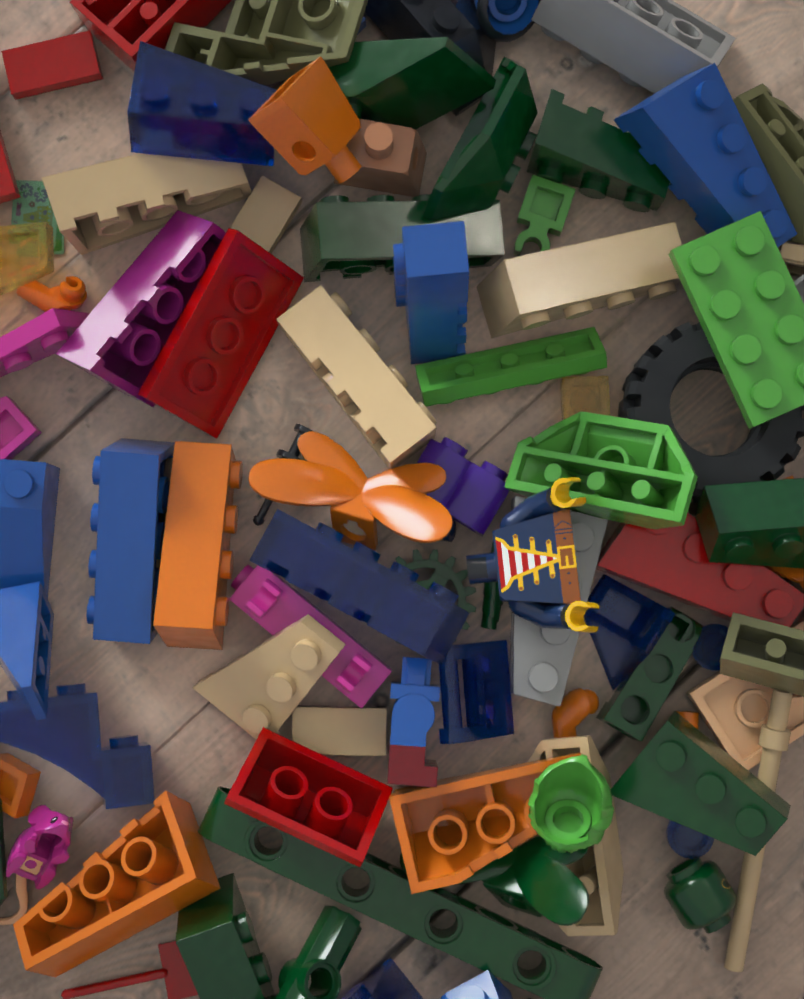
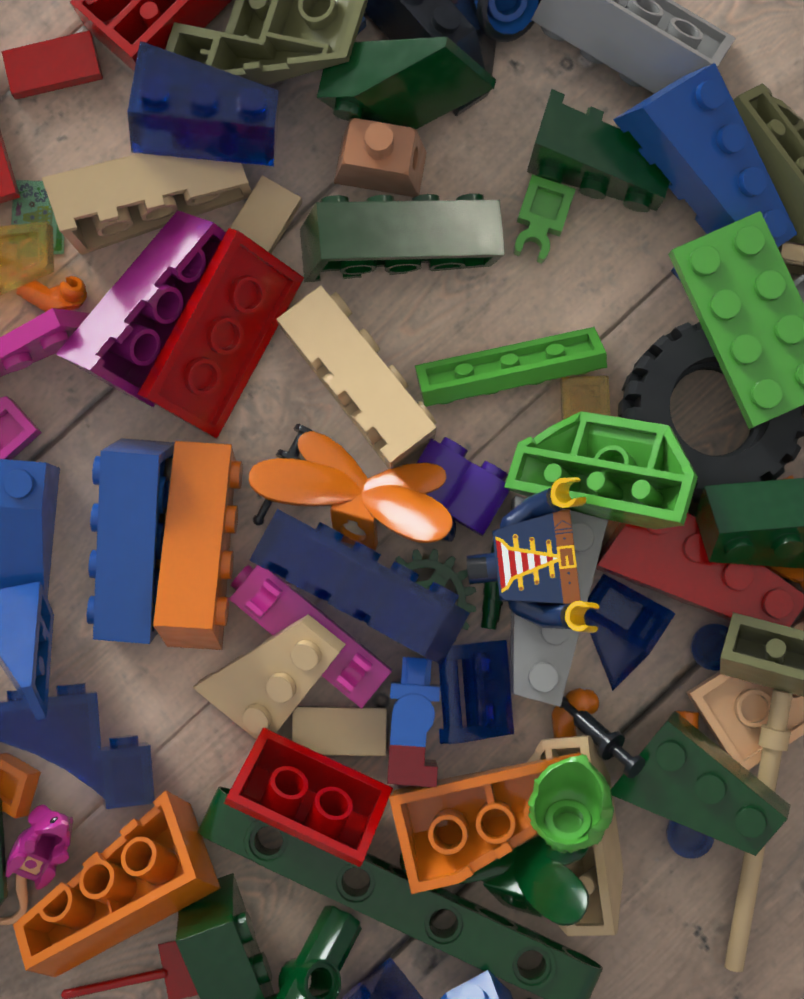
(311, 122): orange torso -> none
(434, 288): blue wedge -> none
(488, 147): dark green wedge -> none
(579, 279): tan wedge -> none
(609, 743): none -> black piece
(649, 684): dark green leg -> none
(700, 895): dark green head -> none

